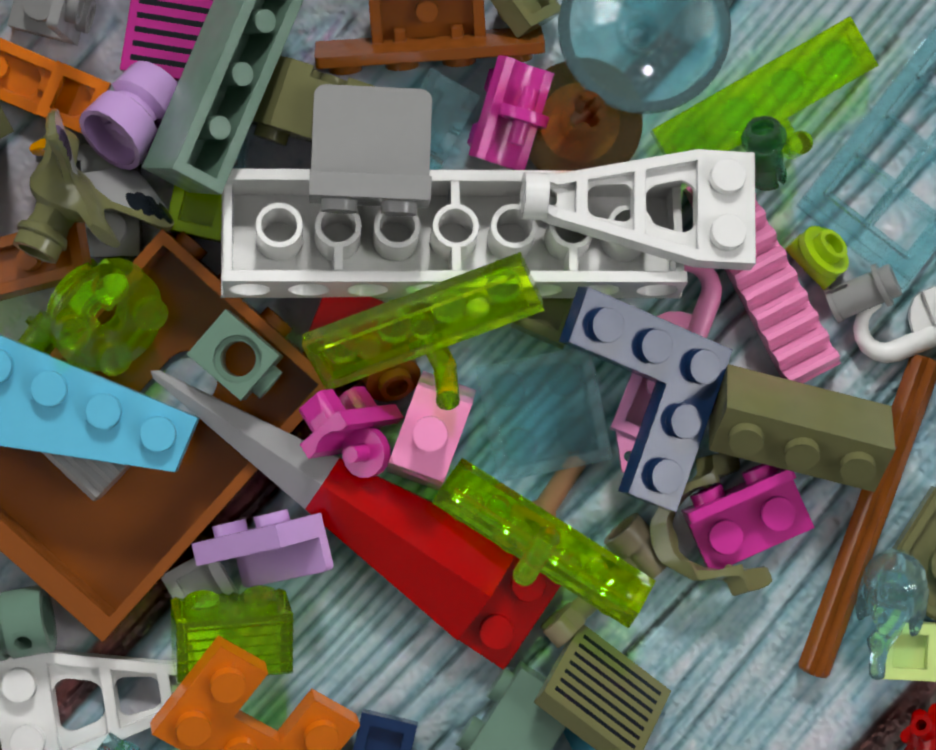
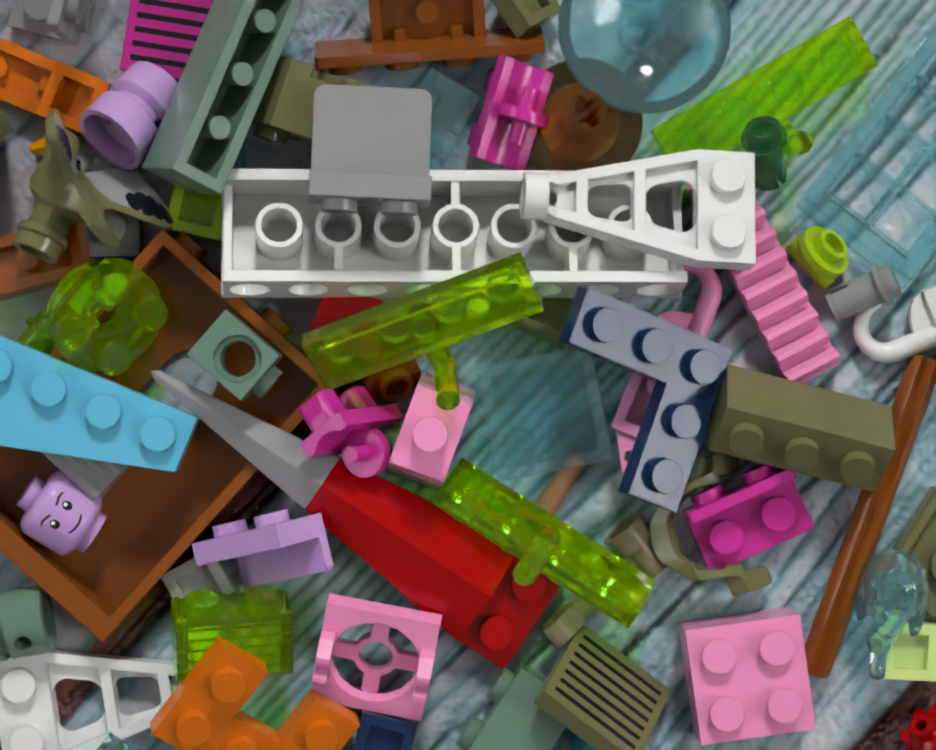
(60, 514): none -> lavender head
(417, 625): none -> bright pink piece
(747, 675): none -> bright pink brick

